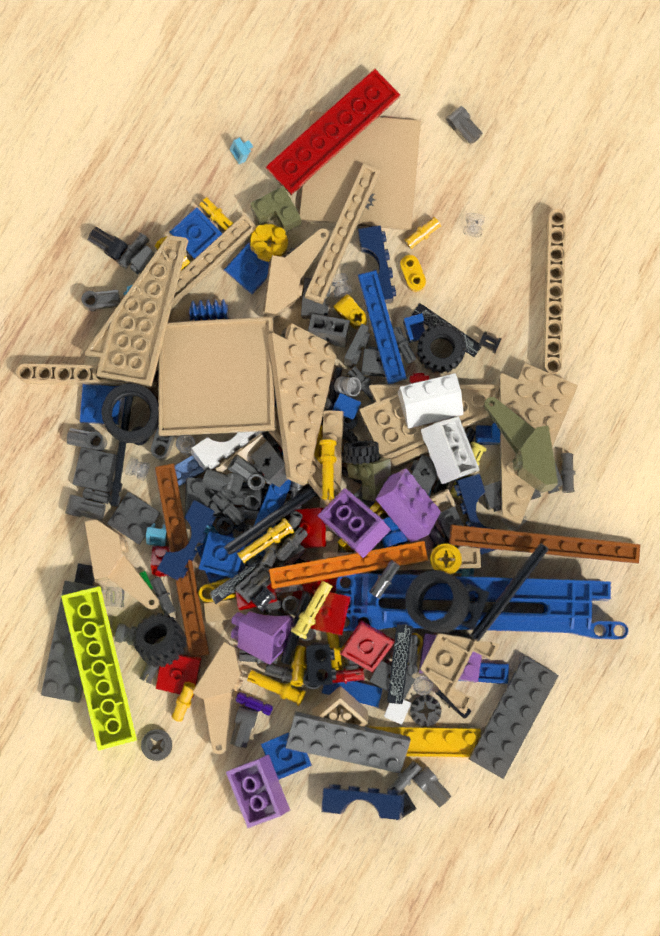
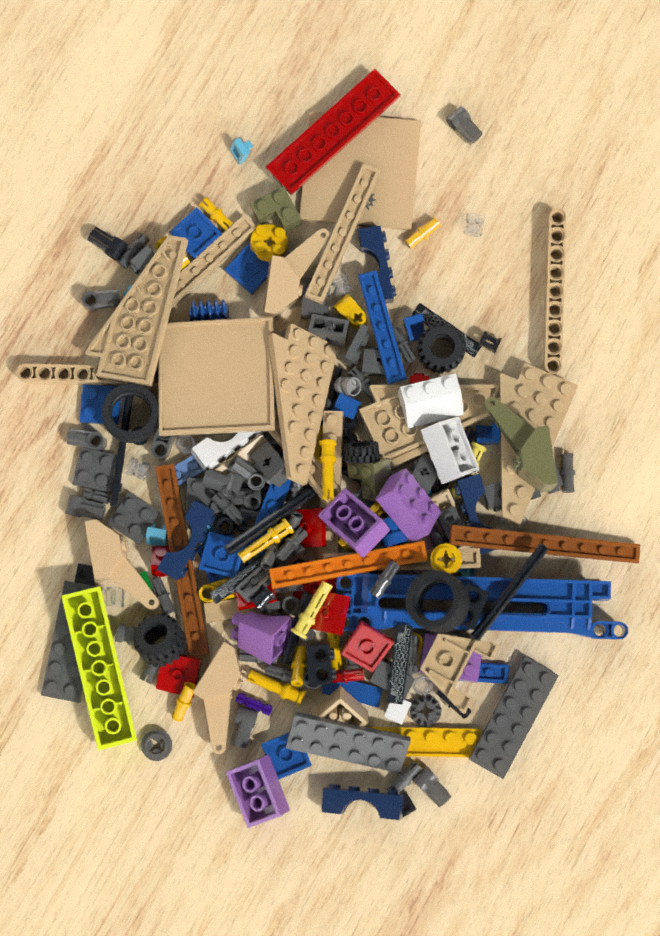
(413, 272): yellow plate -> none

